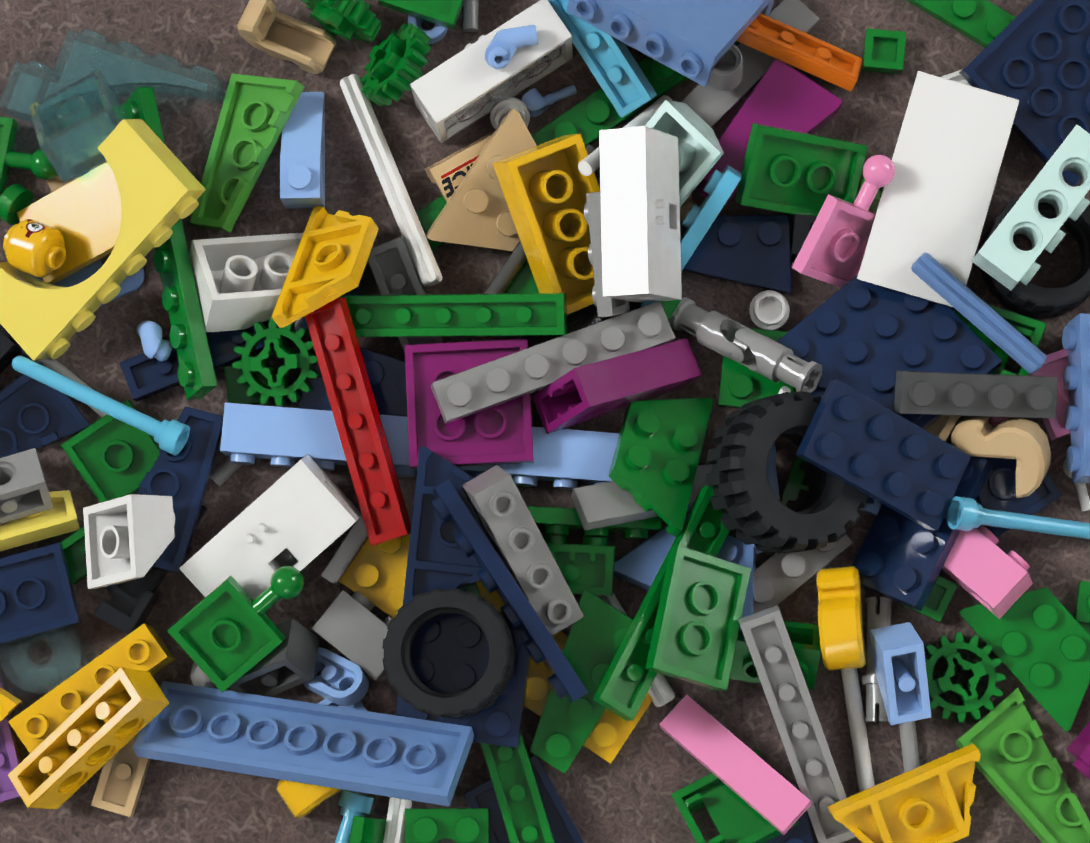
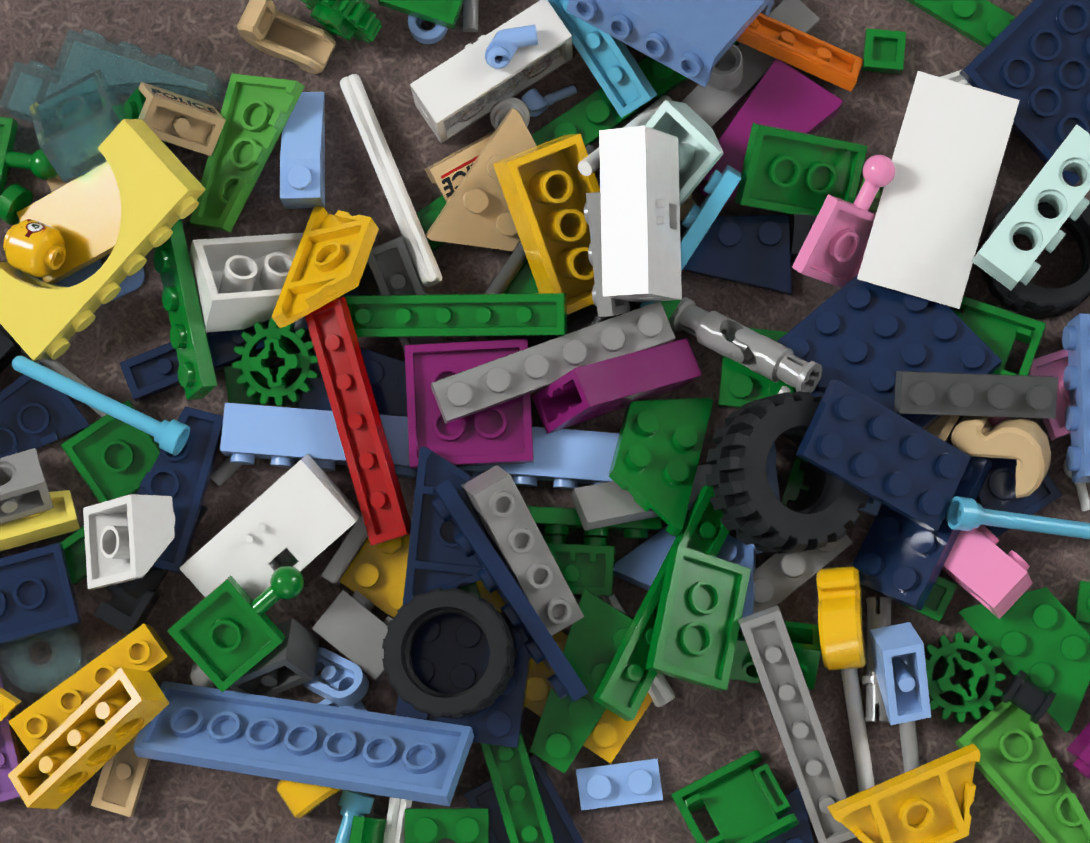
(152, 341): light blue arm -> none
(181, 119): none -> tan panel
(395, 64): green gear -> none
(619, 784): none -> light blue plate
(735, 764): bright pink tile -> none
(769, 310): white plate -> none
(979, 313): medium blue axle -> none
(1028, 696): none -> black bush

